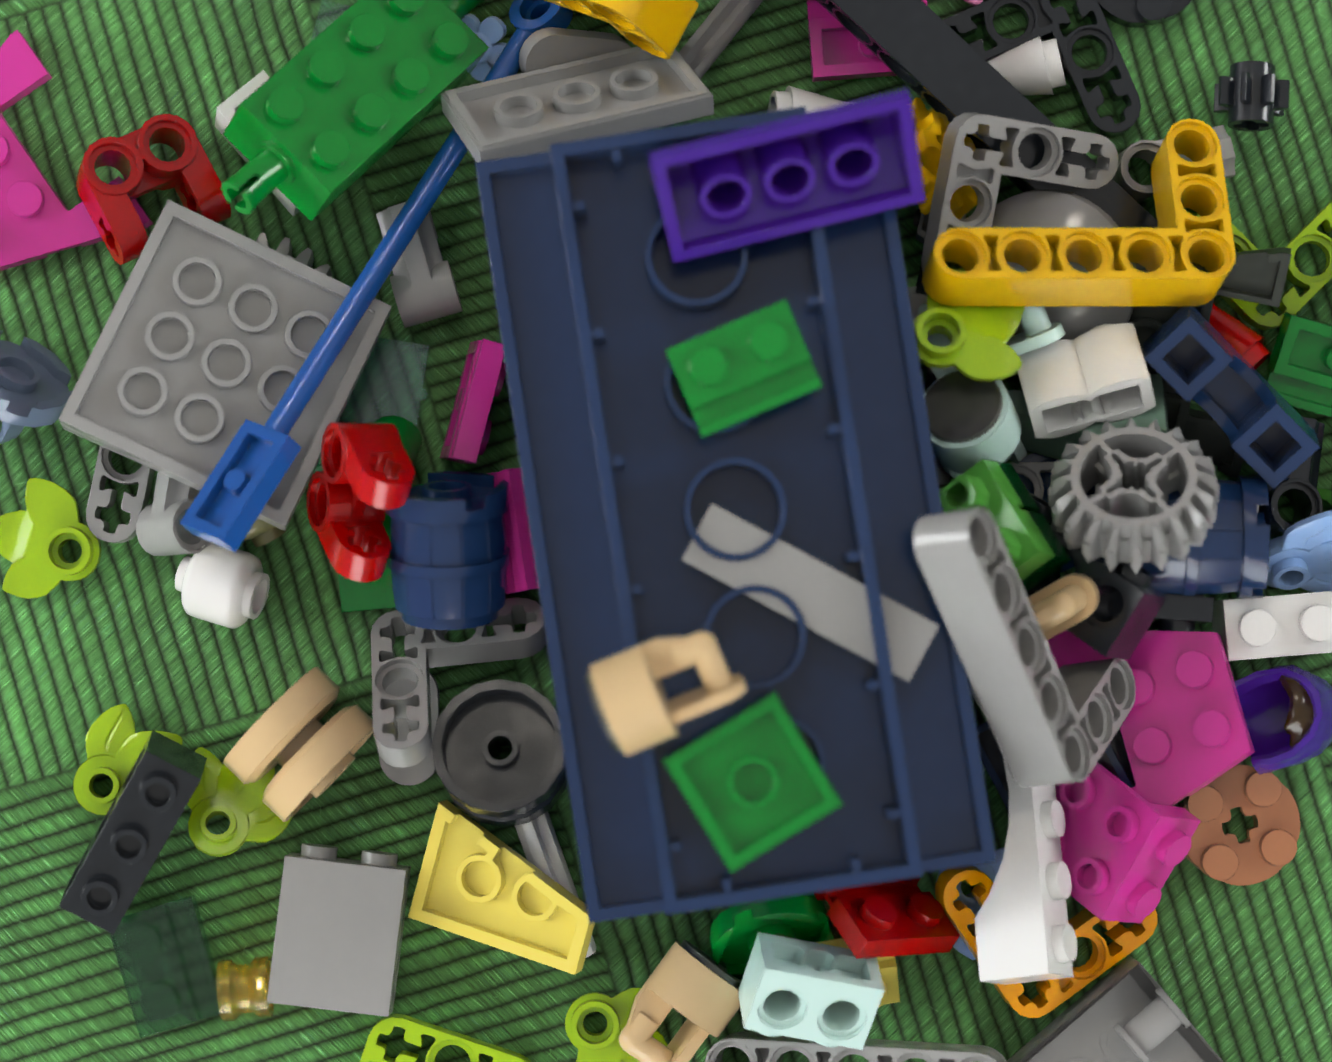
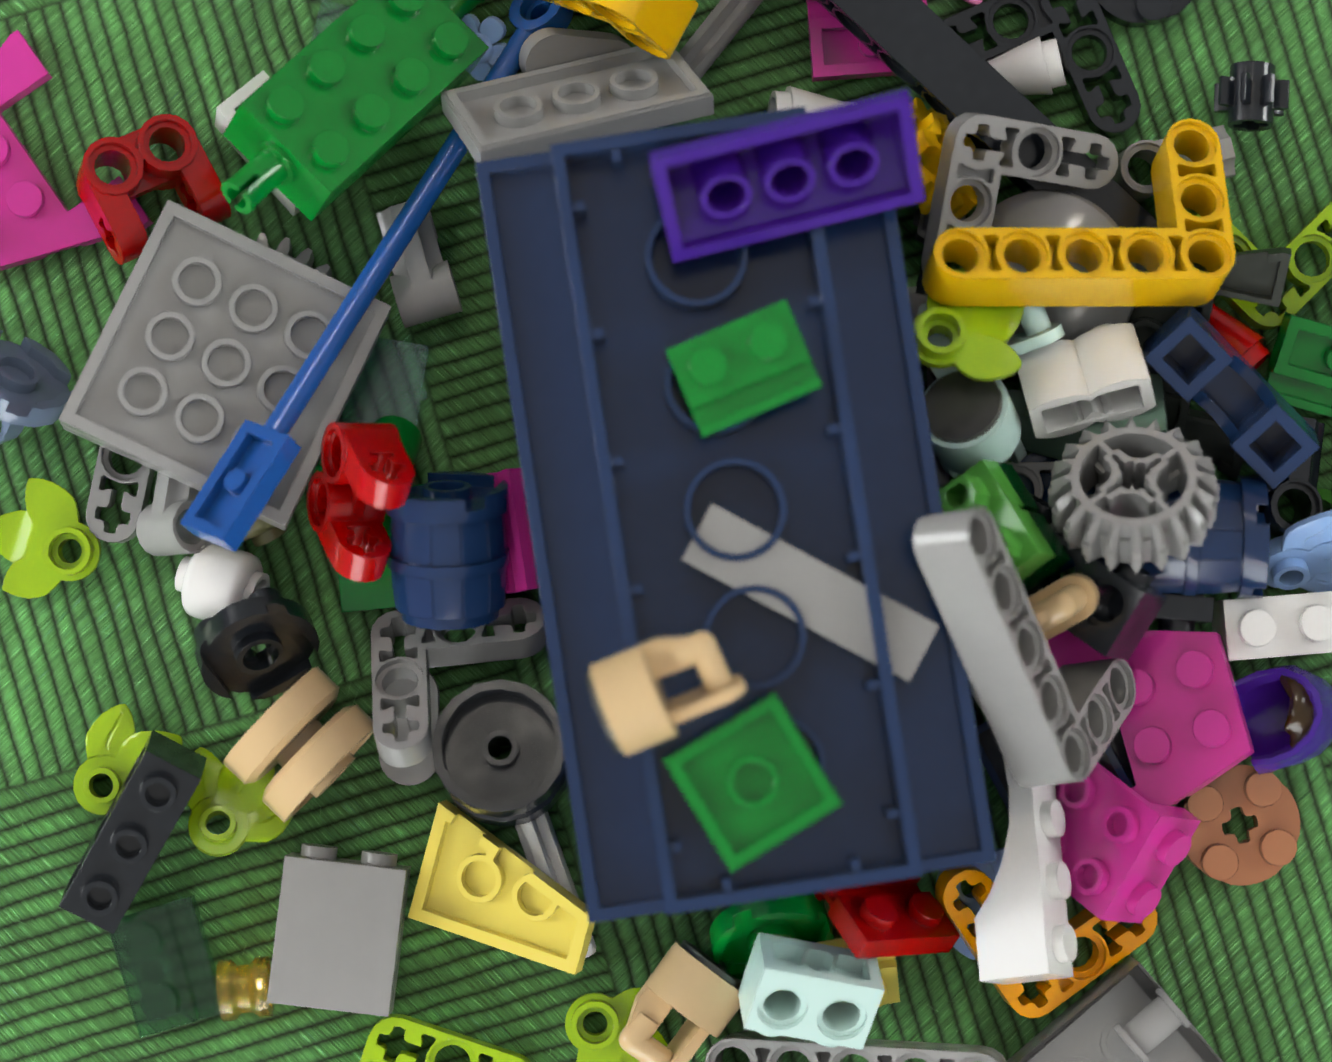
(262, 618): none -> black plate
(479, 383): dark pink plate -> none

